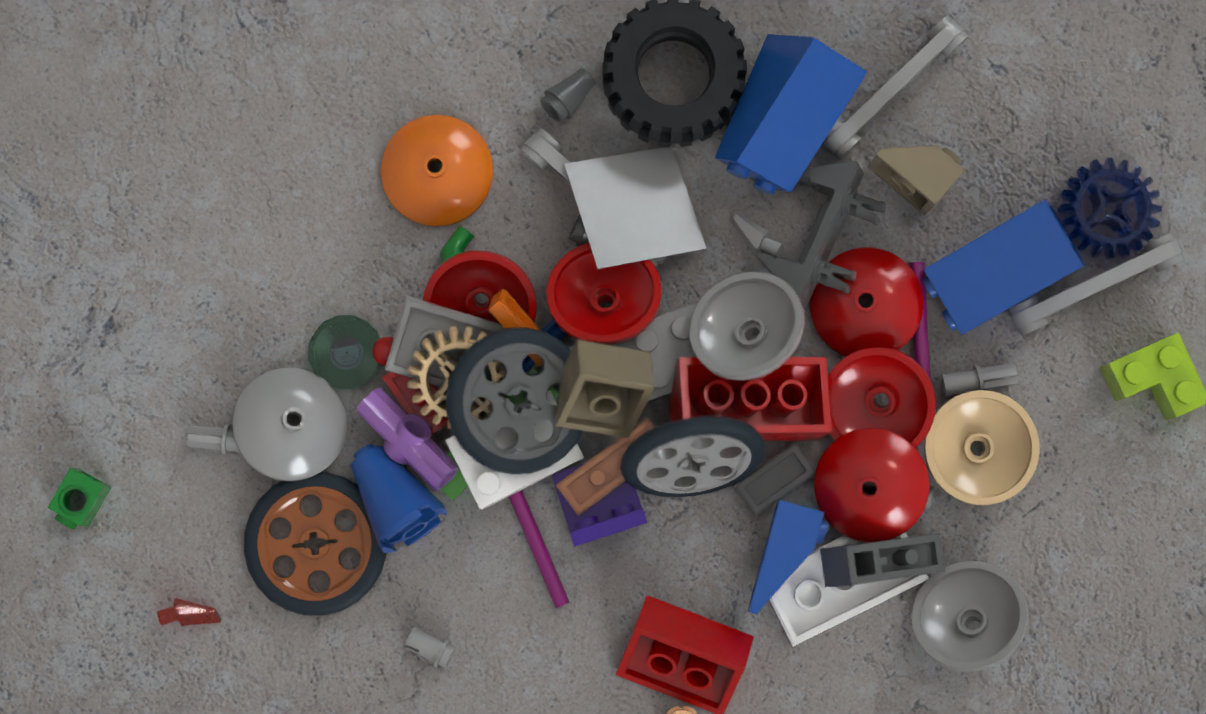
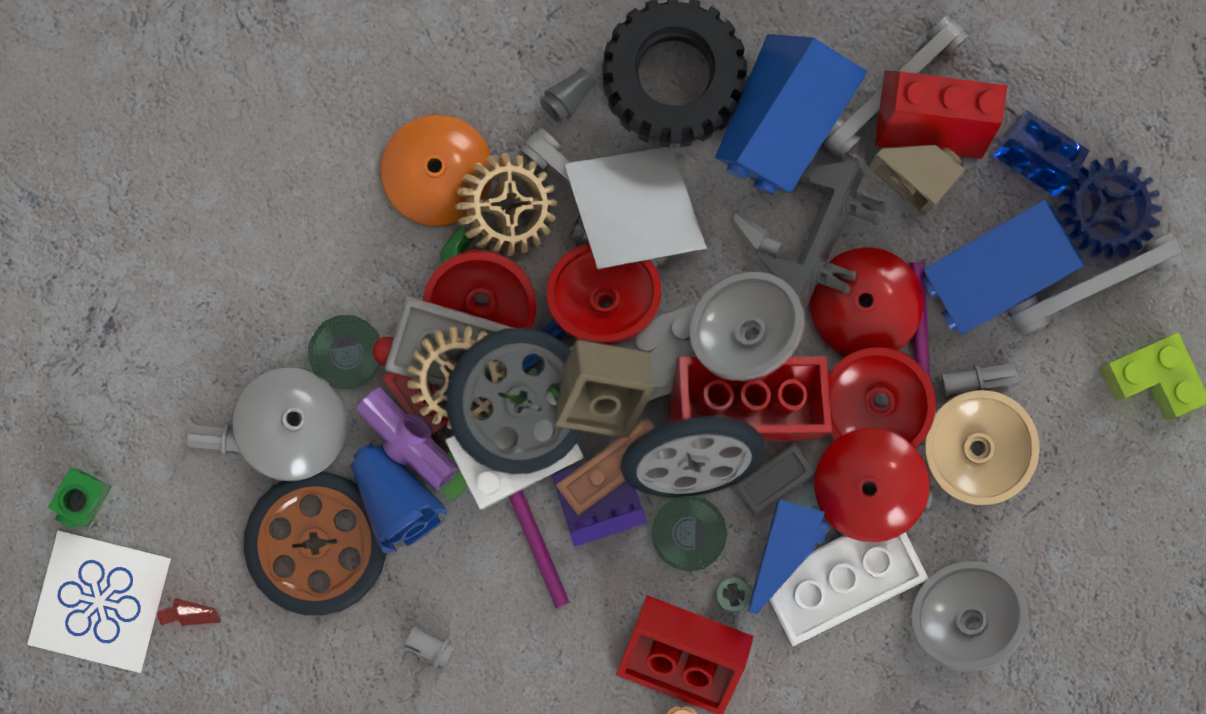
(99, 601): none -> white sticker
(506, 188): none -> tan gear
(511, 315): orange tile -> none
(689, 533): none -> clear green tile
(724, 602): none -> sand green bush
(882, 560): dark grey slope -> none
(939, 113): none -> red slope
(1041, 153): none -> clear blue brick

